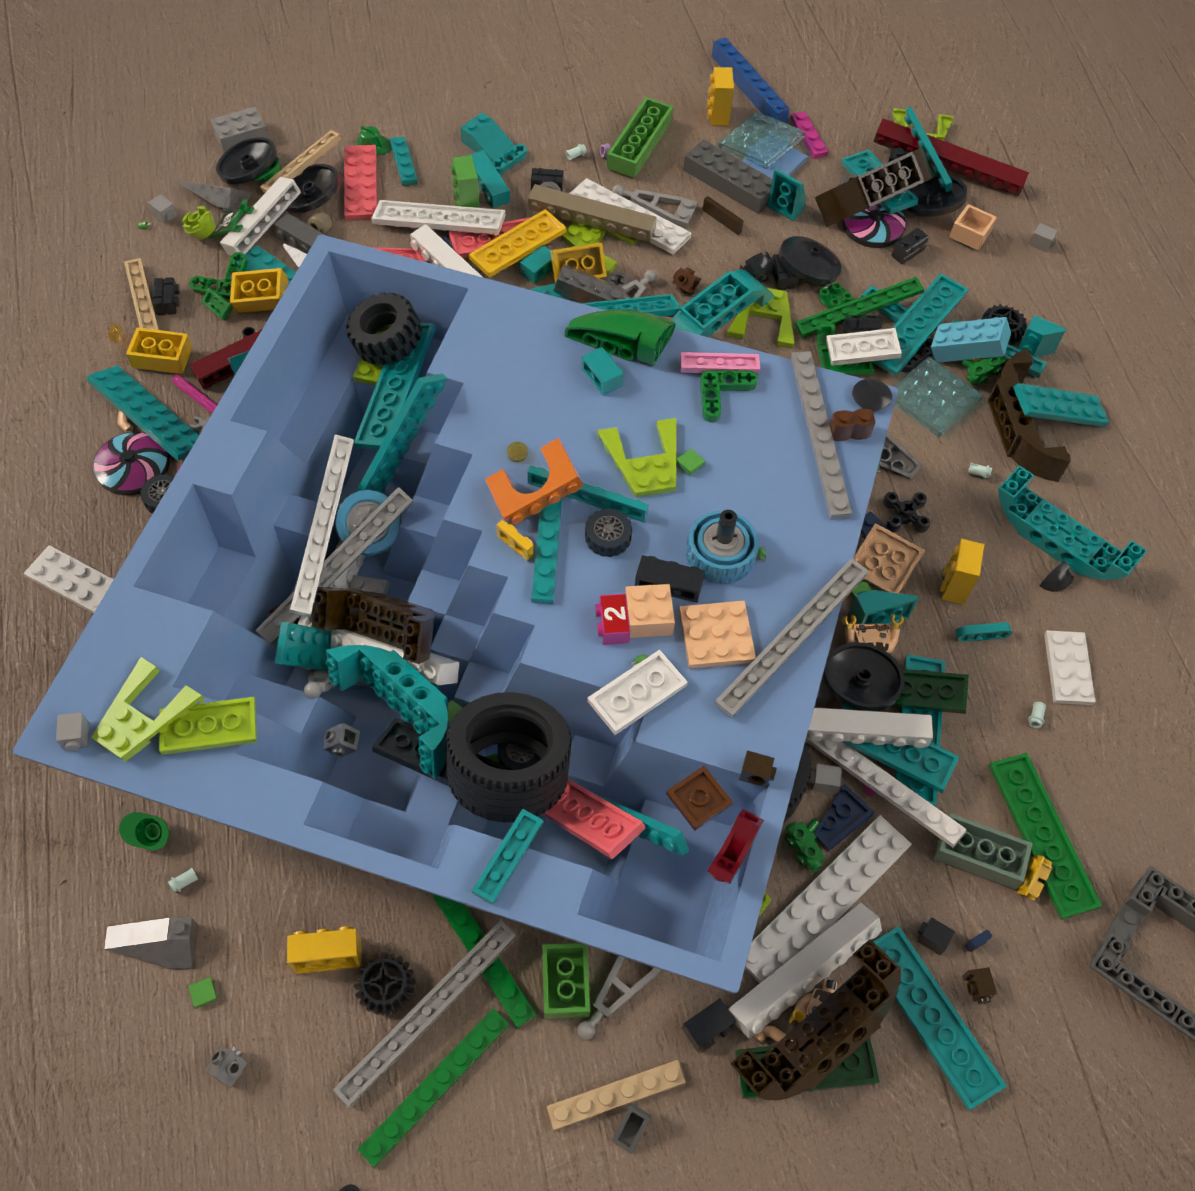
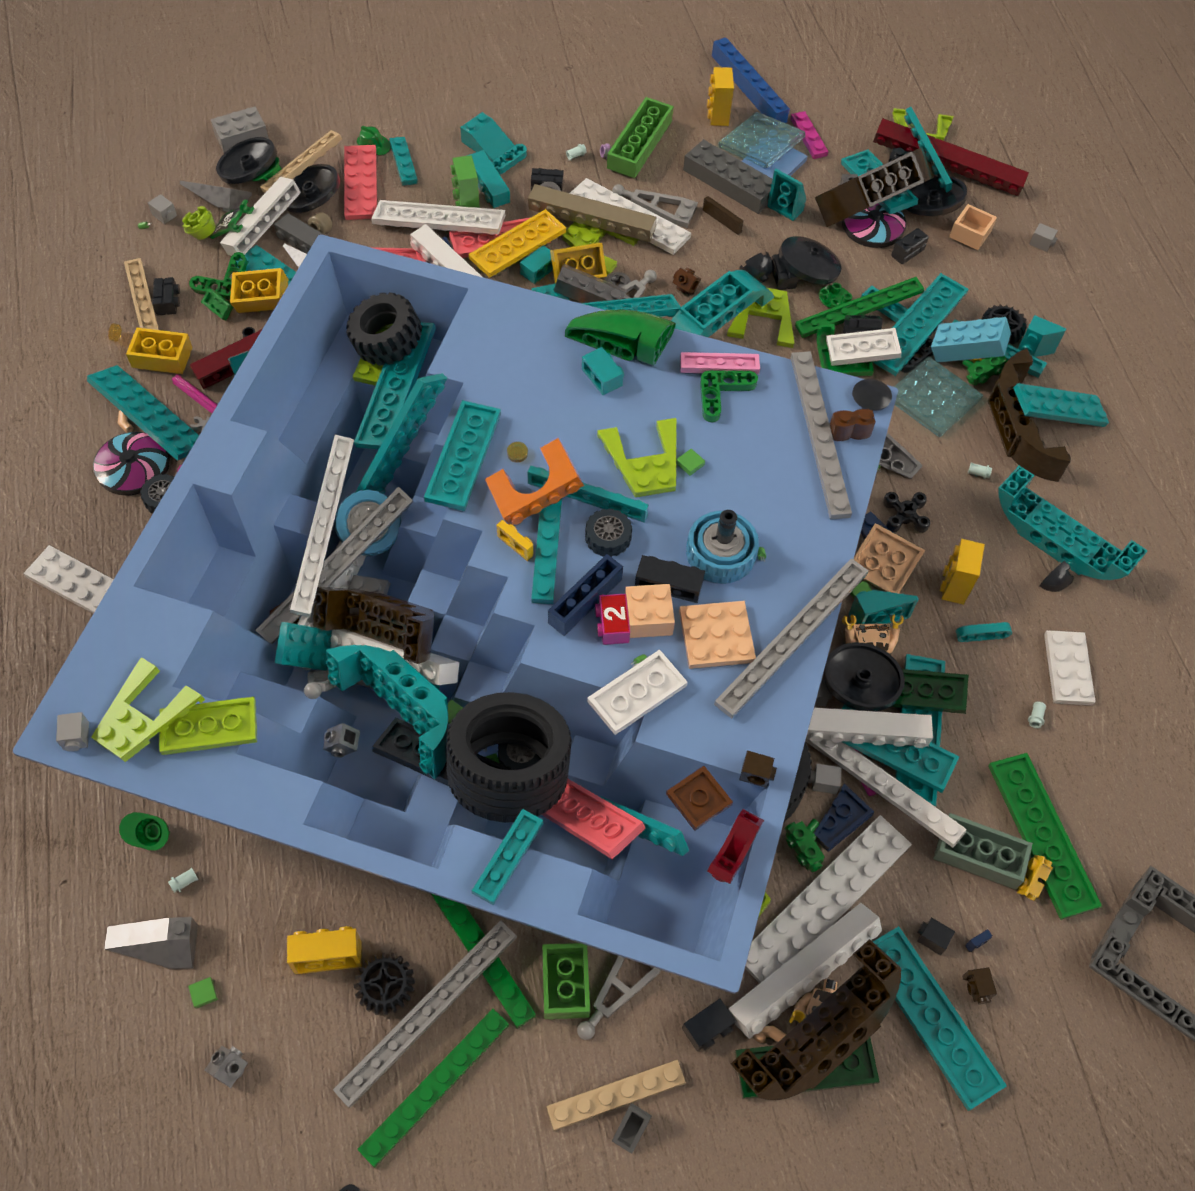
(462, 455): none -> teal plate
(585, 594): none -> dark blue brick

